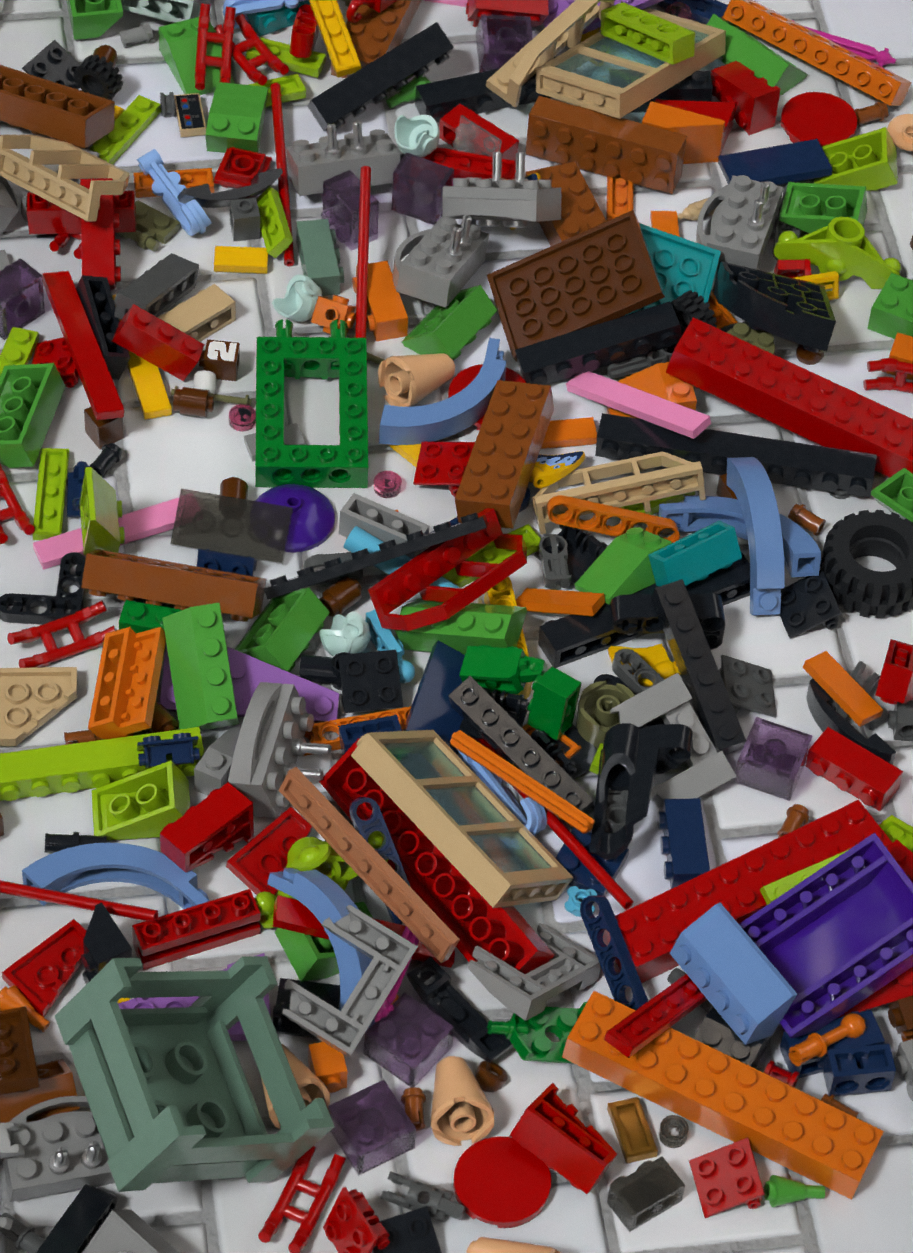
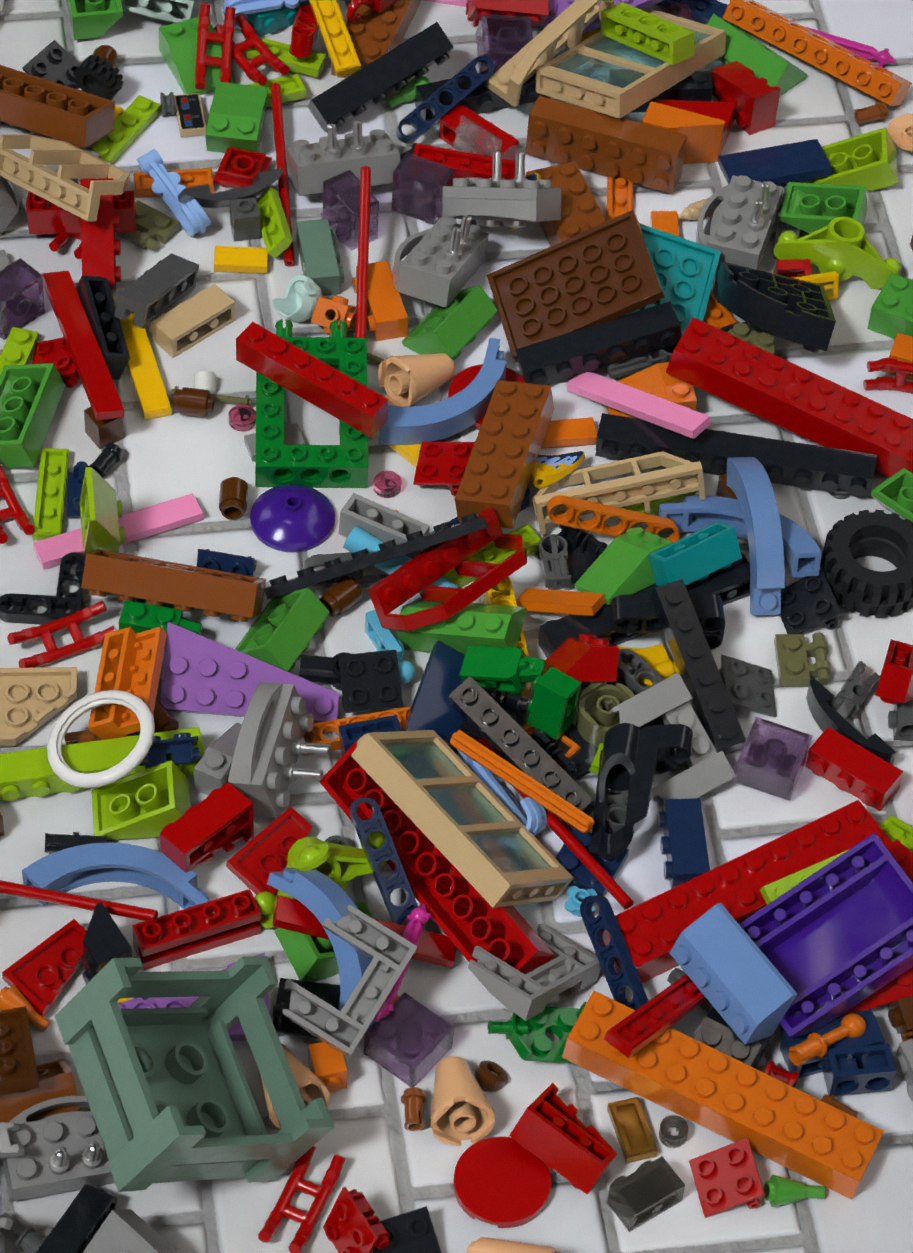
(120, 770): none -> white wedge
(136, 34): light grey pin -> none
(158, 342): red brick -> none
(200, 668): bright green slope -> none
(221, 358): reddish brown brick -> none
(232, 526): clear smoke tile -> none
(312, 379): none -> red brick
(346, 634): light aqua cap -> none
(369, 865): nougat tile -> none
(372, 1127): clear purple brick -> none
(417, 134): light aqua cap -> none
(438, 109): none -> dark blue beam
(439, 1202): dark grey hinge -> none
(444, 1000): black slope -> none
(586, 659): none -> red slope
(690, 306): black tyre -> none
(793, 663): none -> olive plate
(796, 818): dark orange pin -> none
(806, 519): dark orange pin -> none
(808, 357): reddish brown piece -> none
(818, 117): red tile -> none
(843, 688): orange tile -> none

